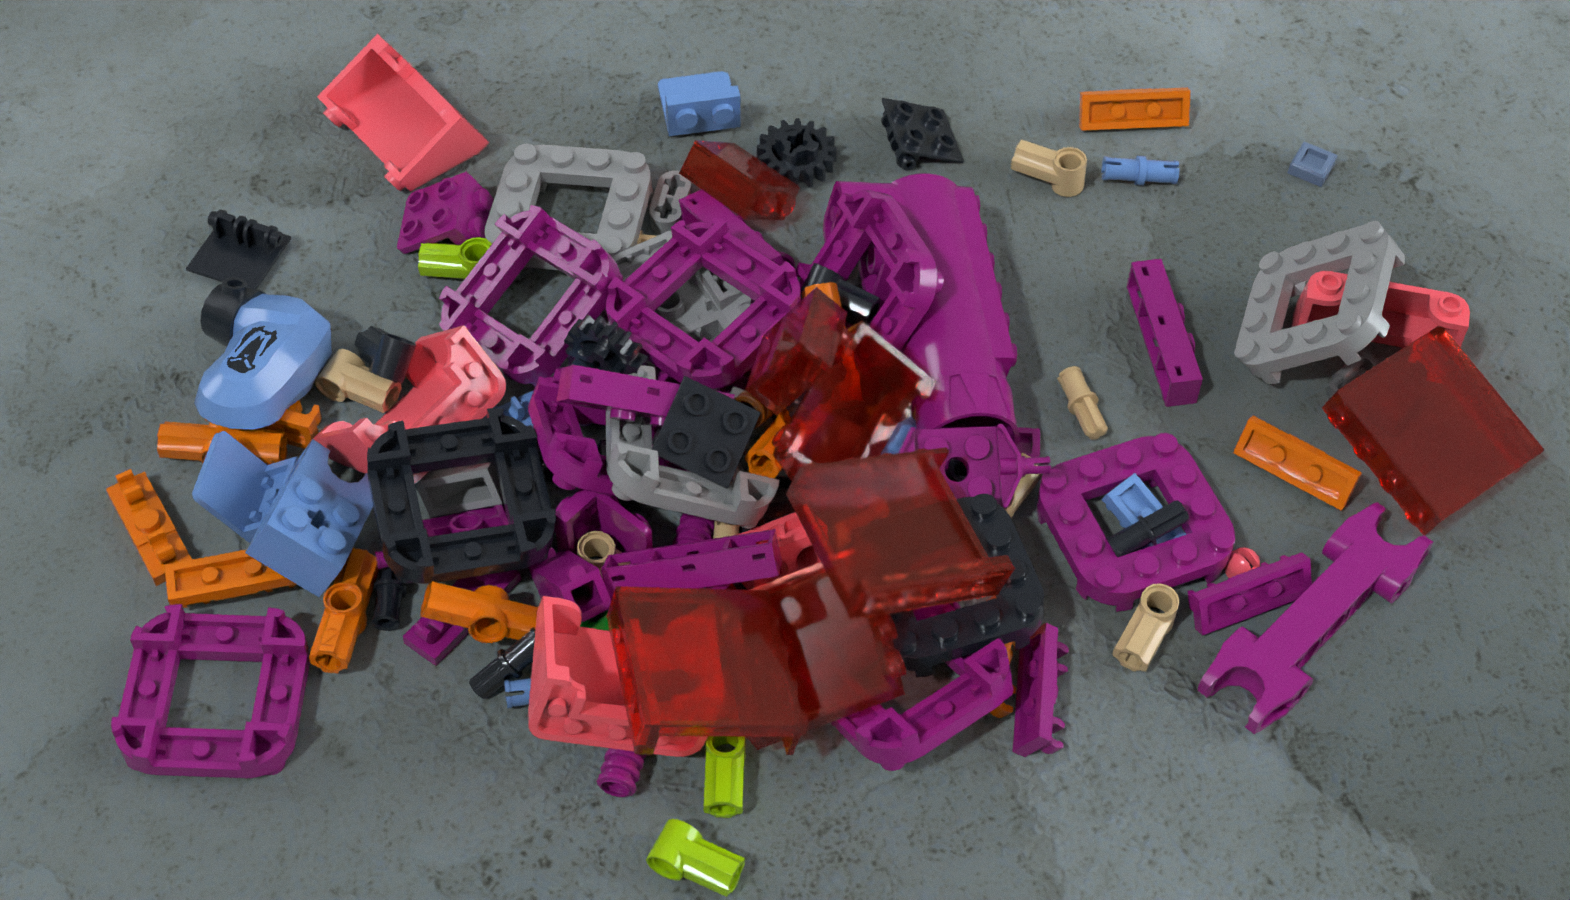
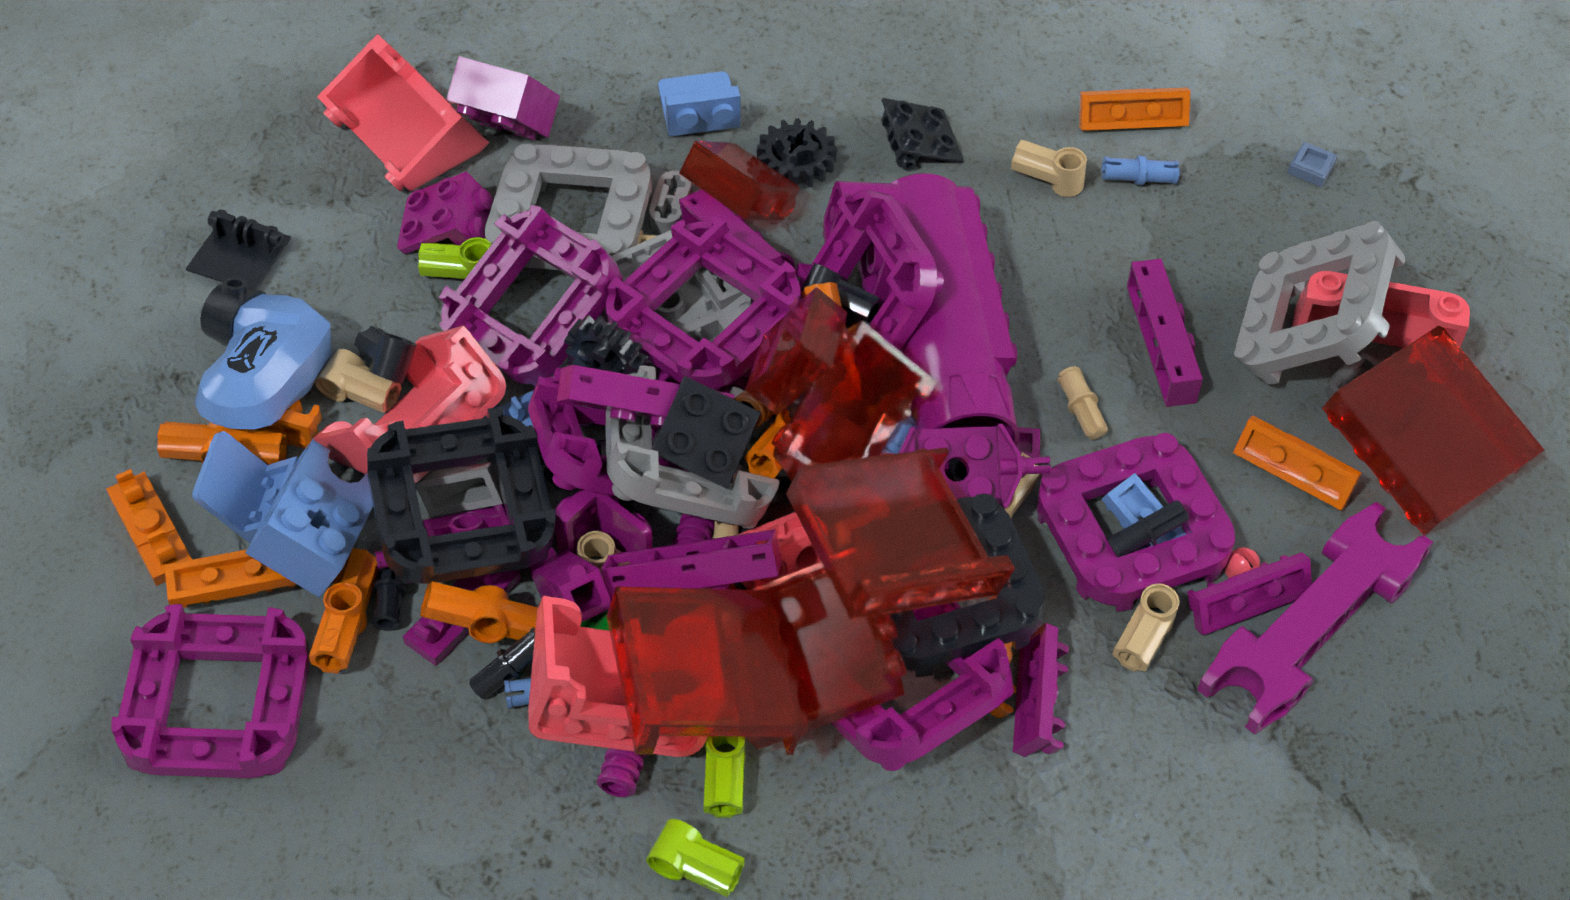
(502, 98): none -> brick

